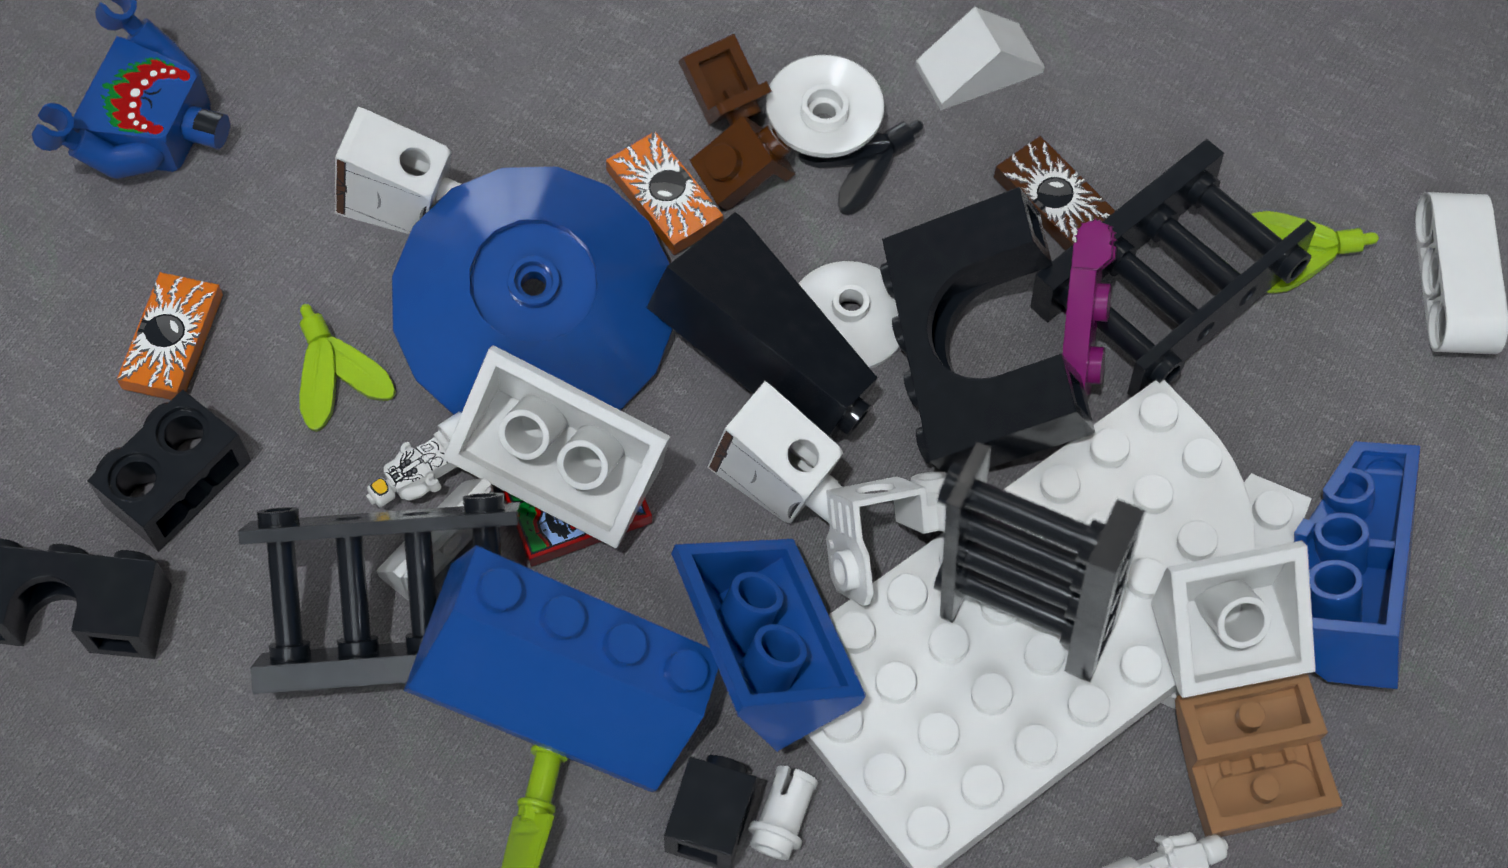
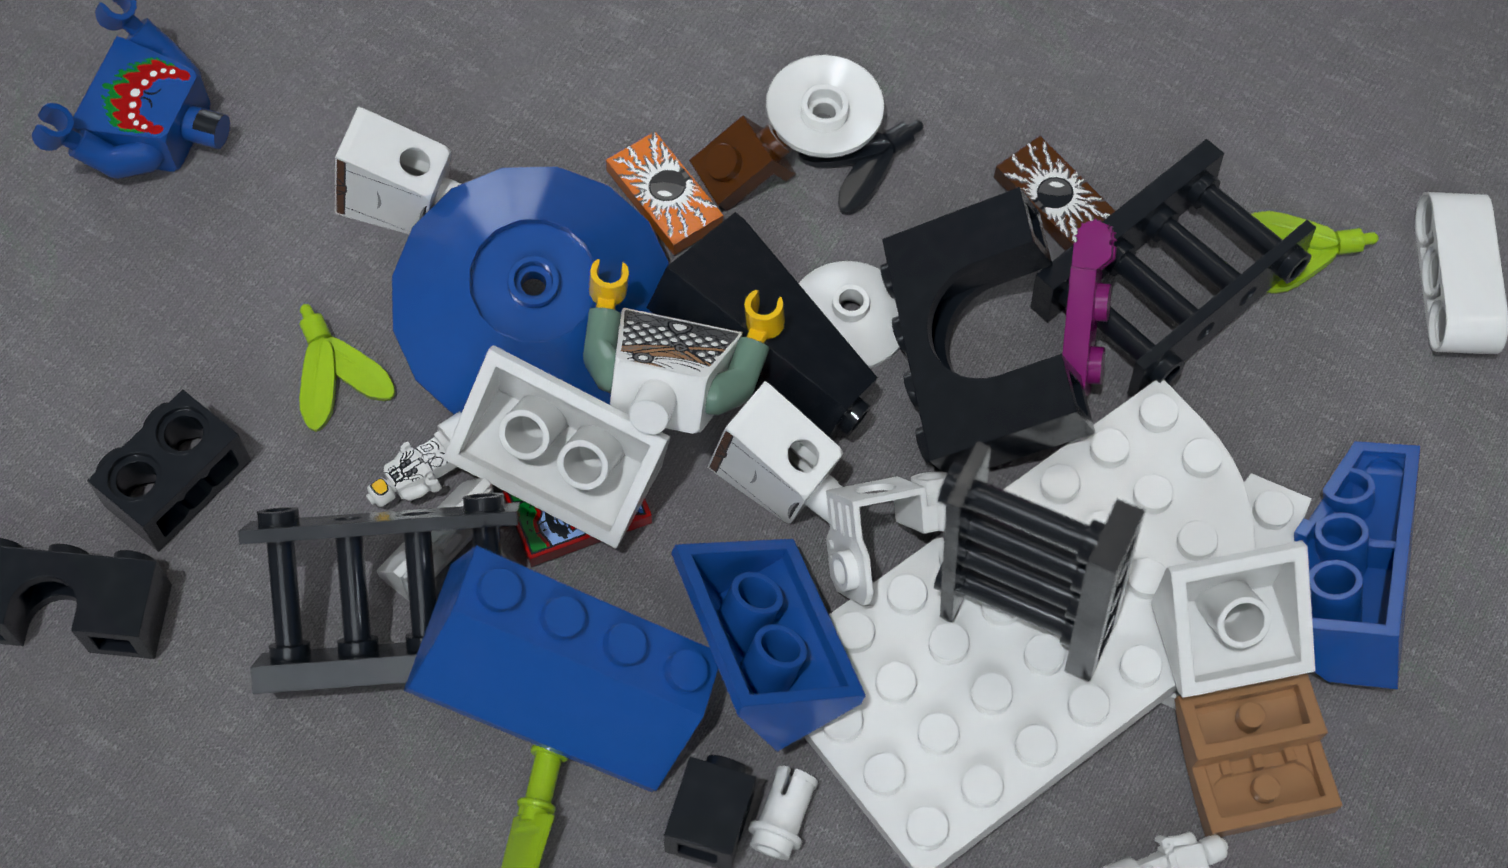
(170, 336): tile -> none
(672, 368): none -> torso
(723, 81): reddish brown bracket -> none
(977, 59): white slope -> none

